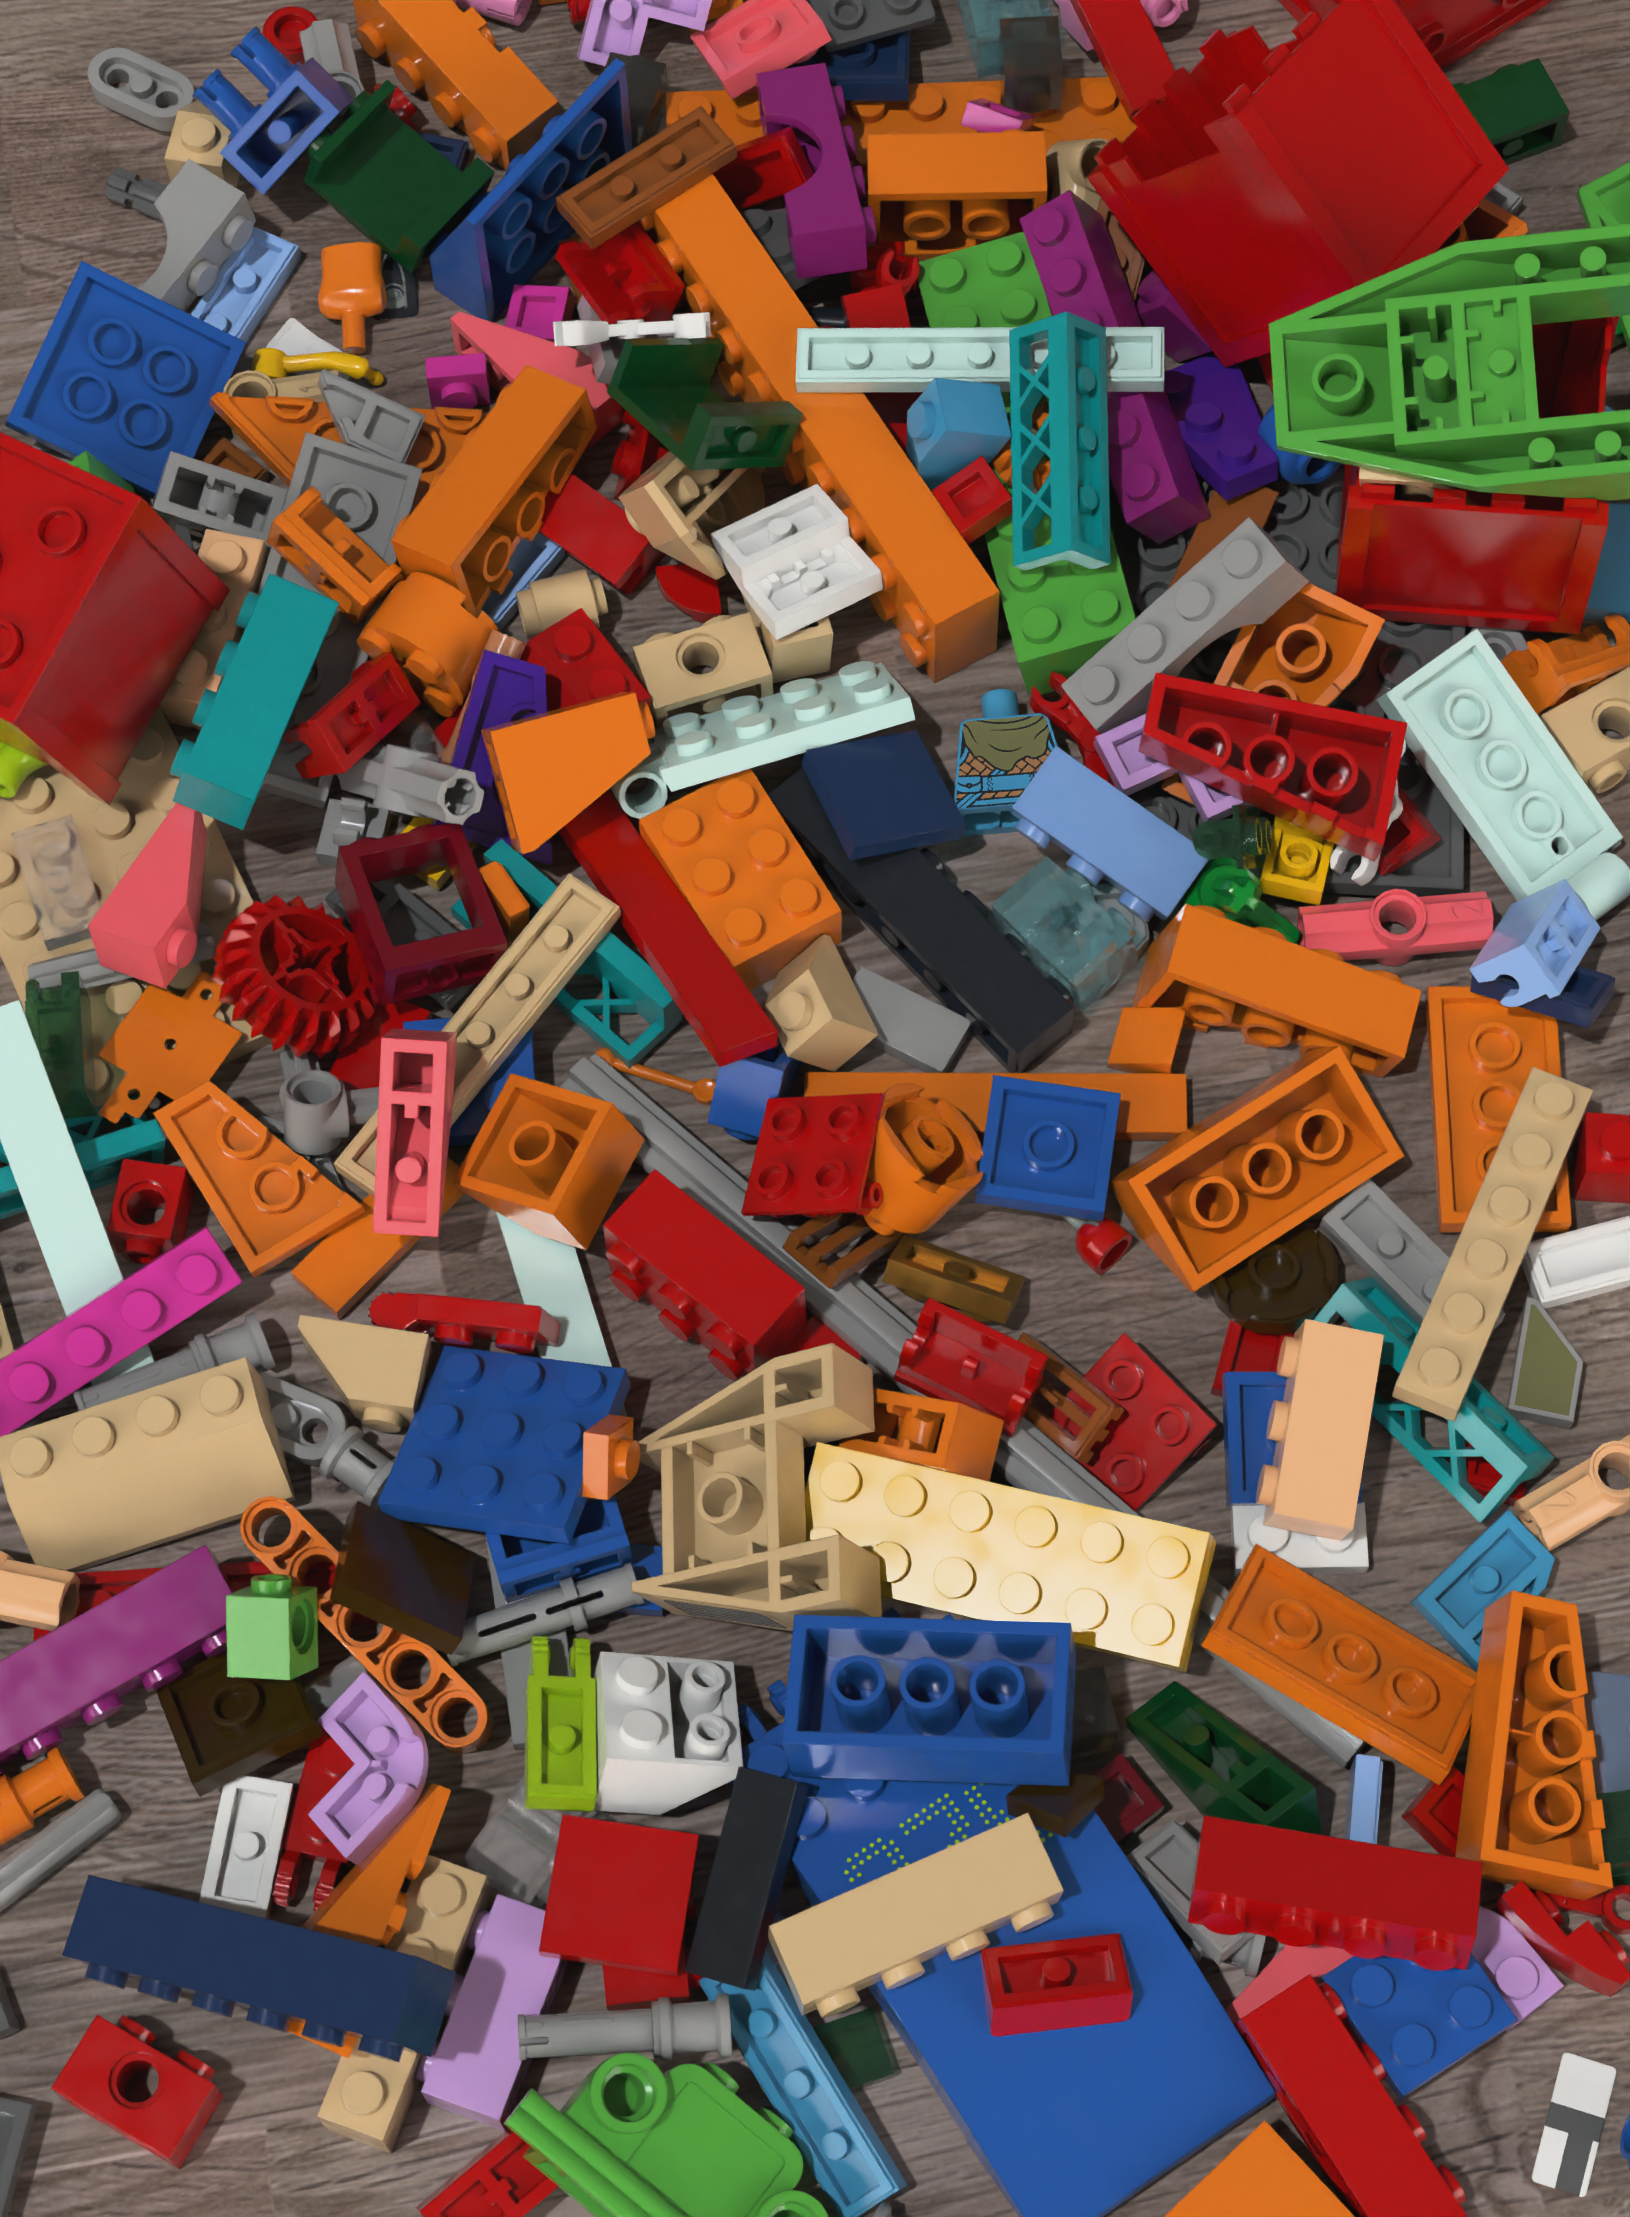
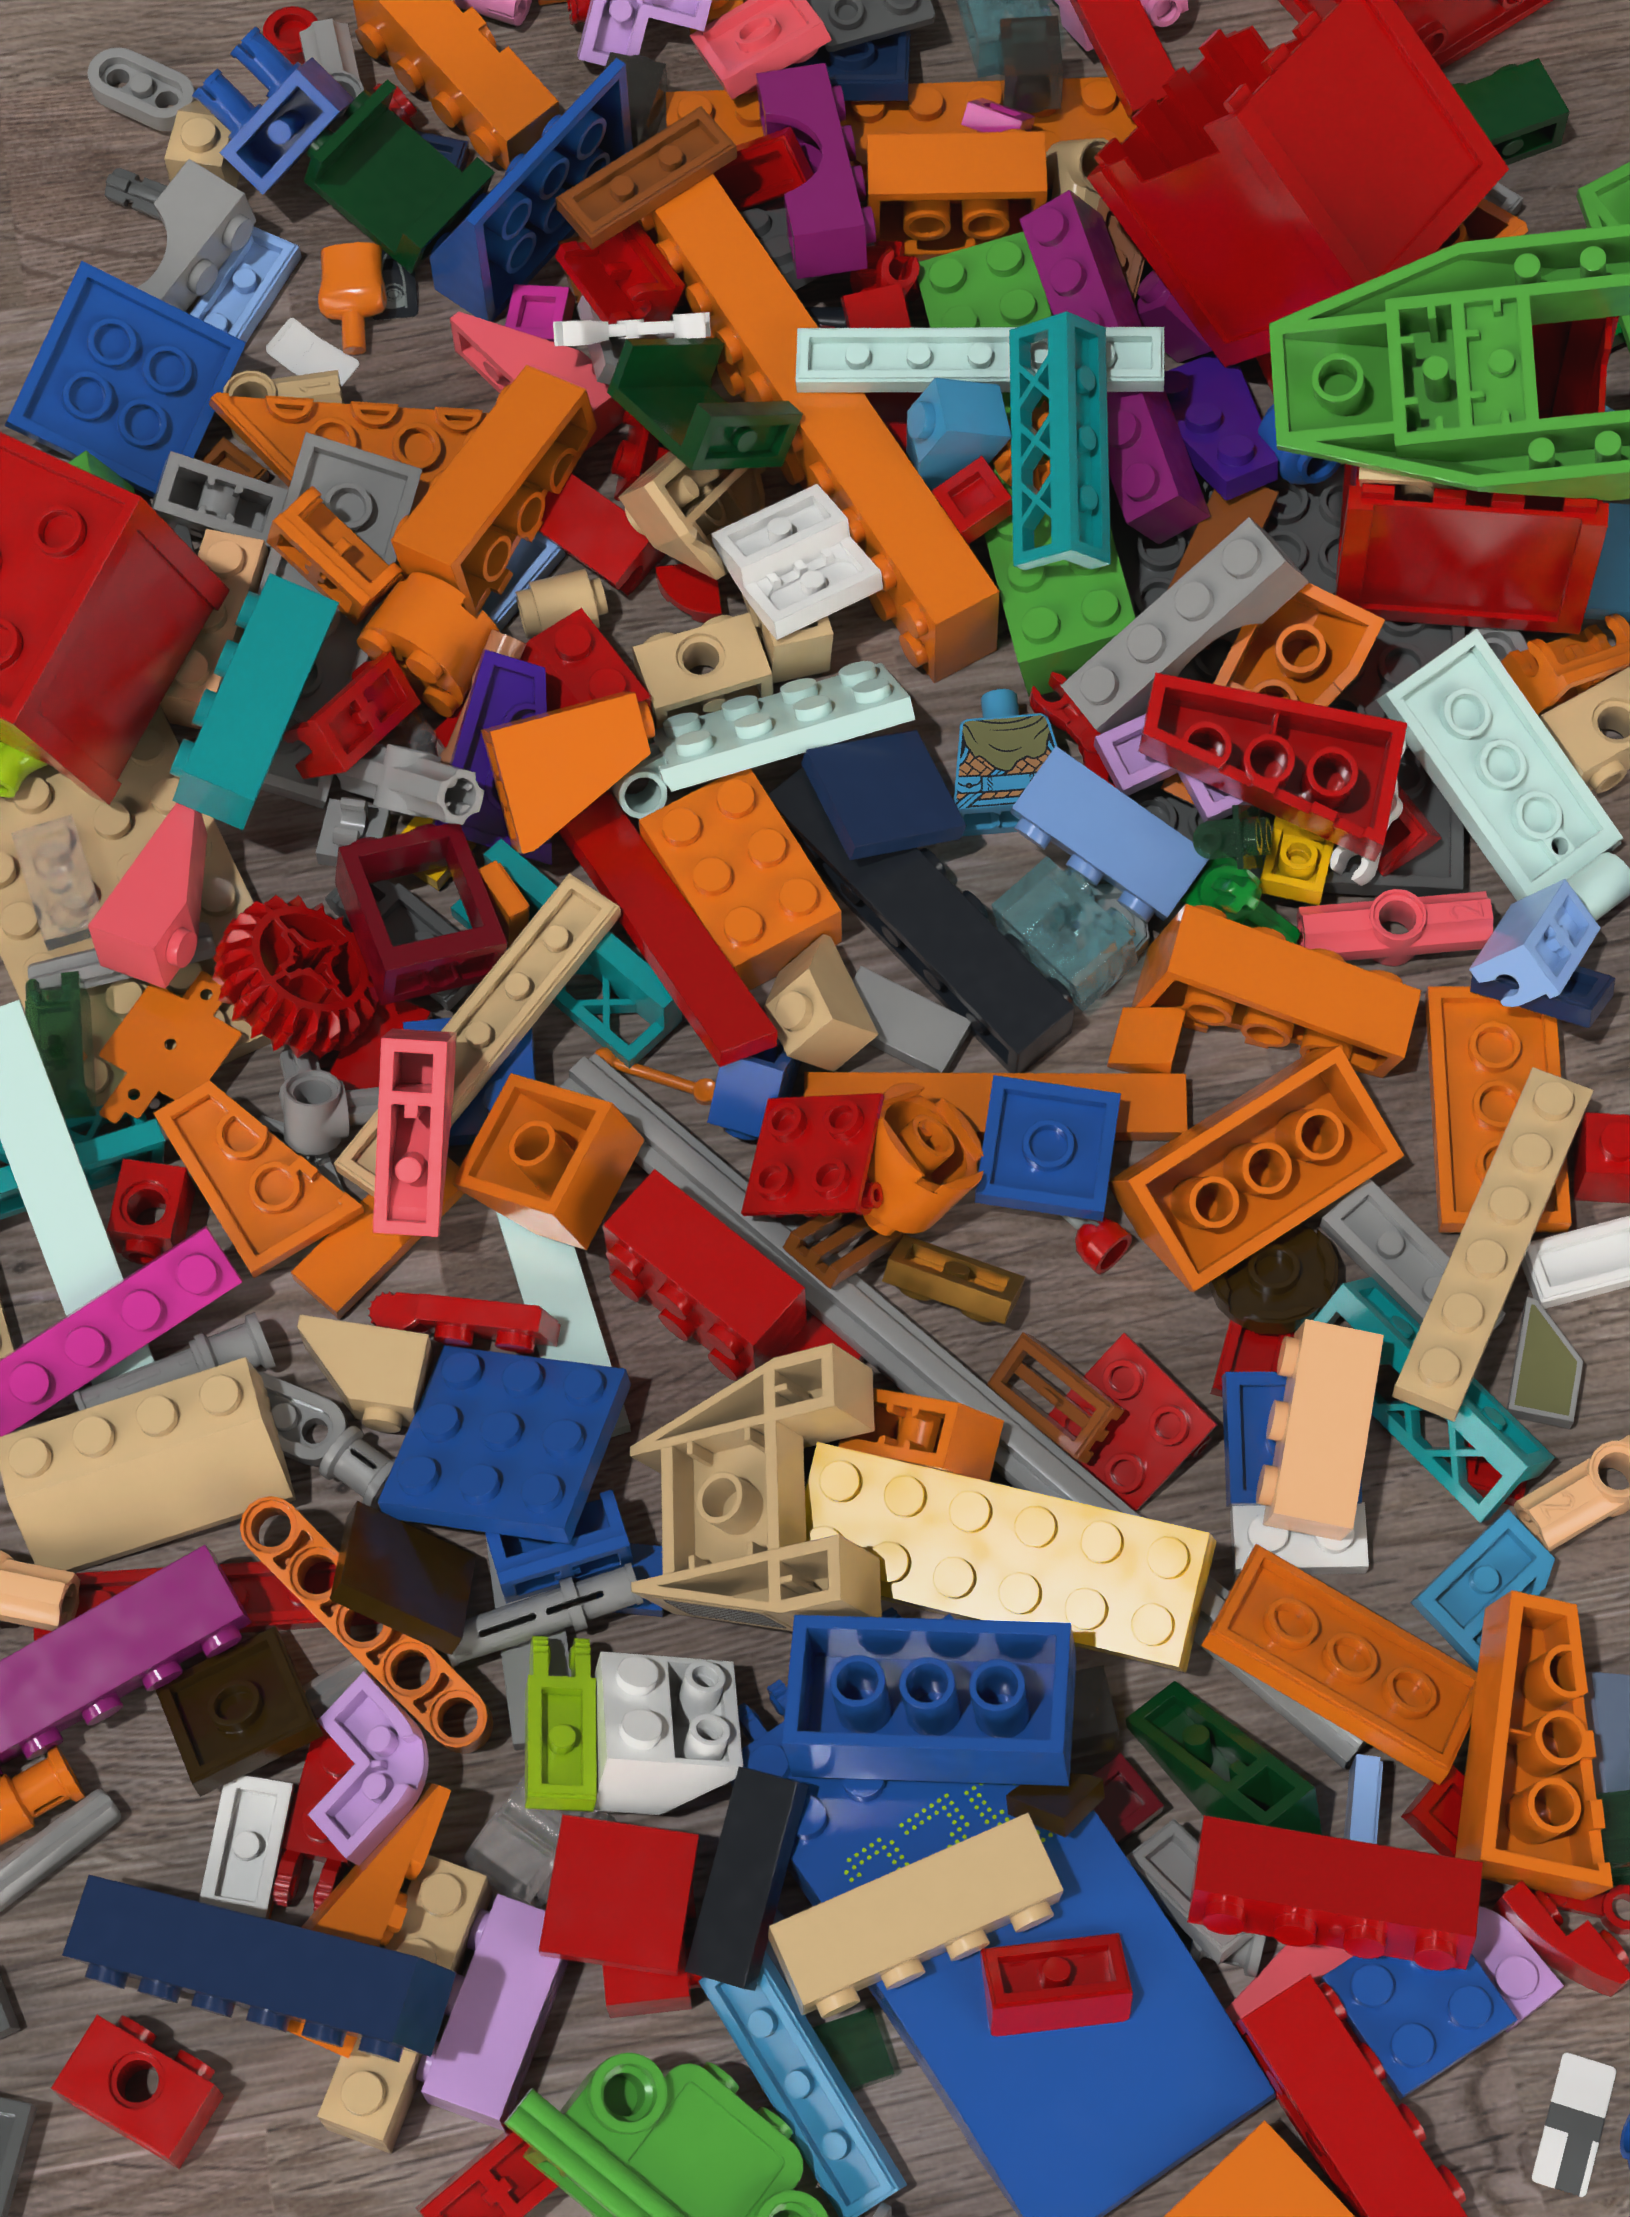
(272, 1629): brick -> none
(277, 364): yellow piece -> none
(369, 419): light grey tile -> none
(458, 381): dark pink plate -> none
(609, 1457): orange plate -> none
(660, 2029): light grey pin -> none
(970, 1365): red hinge -> none

